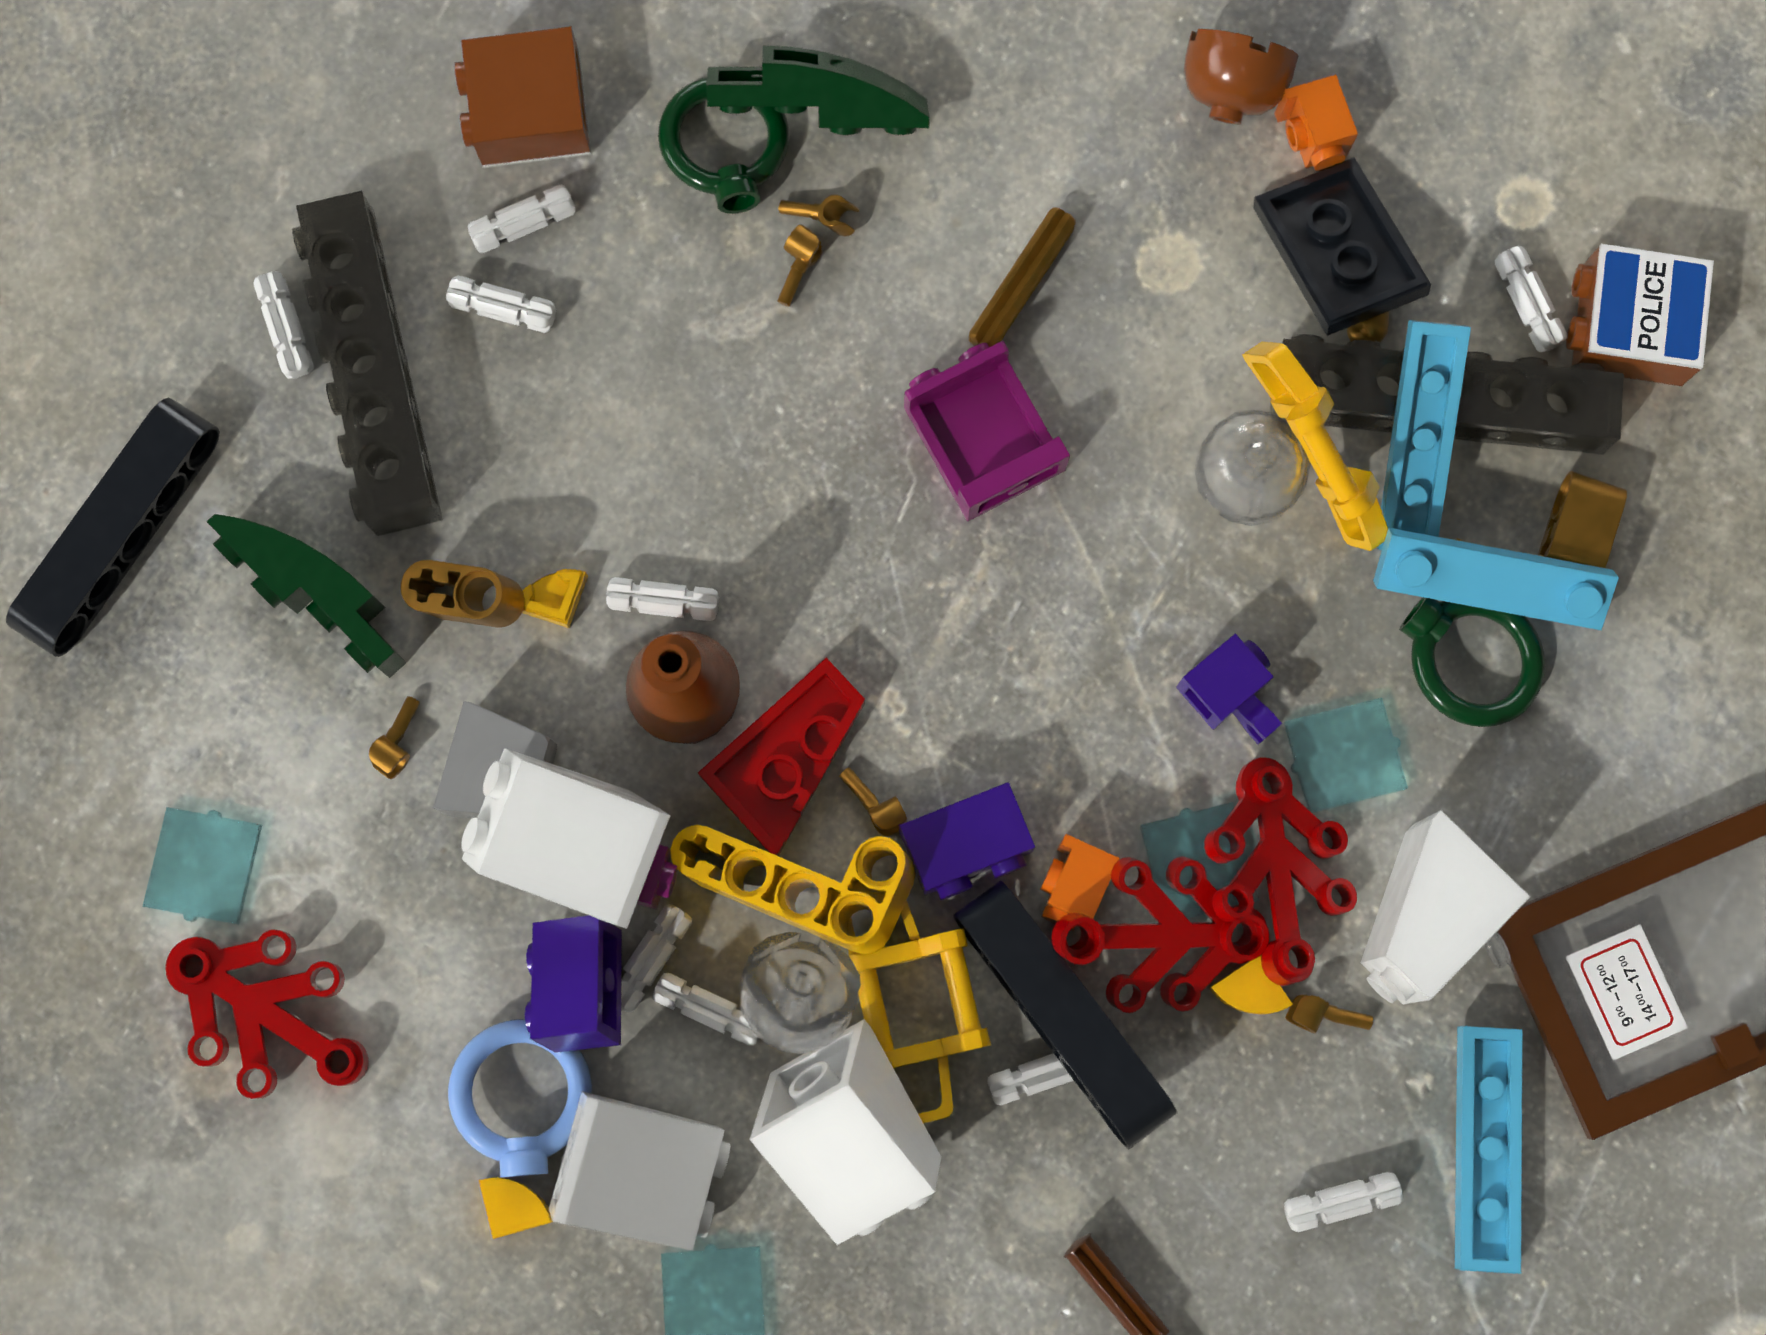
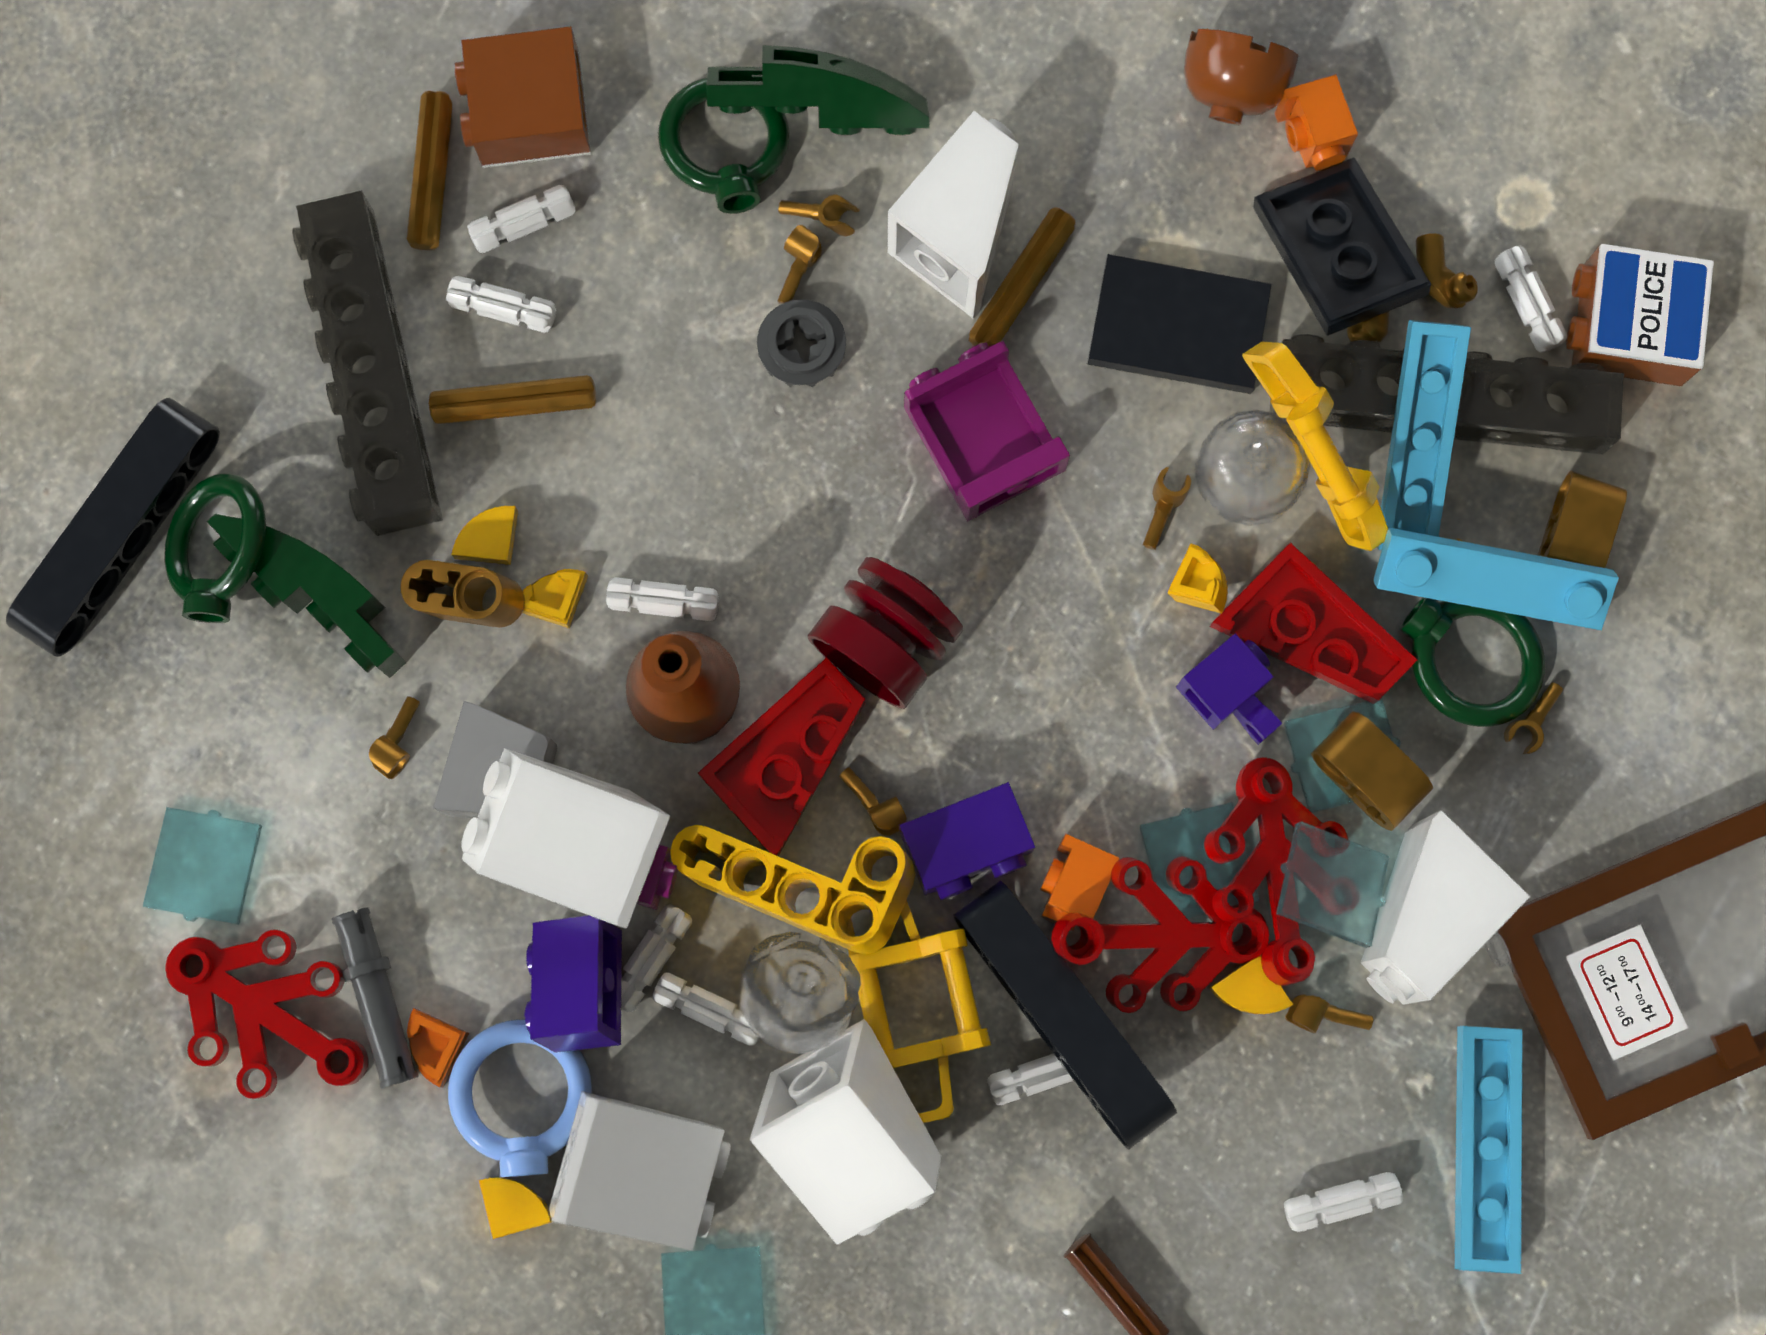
(210, 598): none -> dark green piece
(283, 325): white axle -> none
(374, 996): none -> dark grey pin
(429, 170): none -> pearl gold axle
(434, 1045): none -> orange tile
(488, 537): none -> yellow tile
(512, 399): none -> pearl gold axle
(817, 324): none -> dark grey gear
(892, 623): none -> dark red wheel
(955, 212): none -> white slope
(1165, 502): none -> pearl gold hand
(1178, 323): none -> black tile
(1200, 581): none -> yellow tile
(1315, 627): none -> red wing
(1333, 885): none -> clear light blue piece
(1372, 770): none -> pearl gold beam
(1446, 287): none -> pearl gold arm
(1535, 718): none -> pearl gold hand

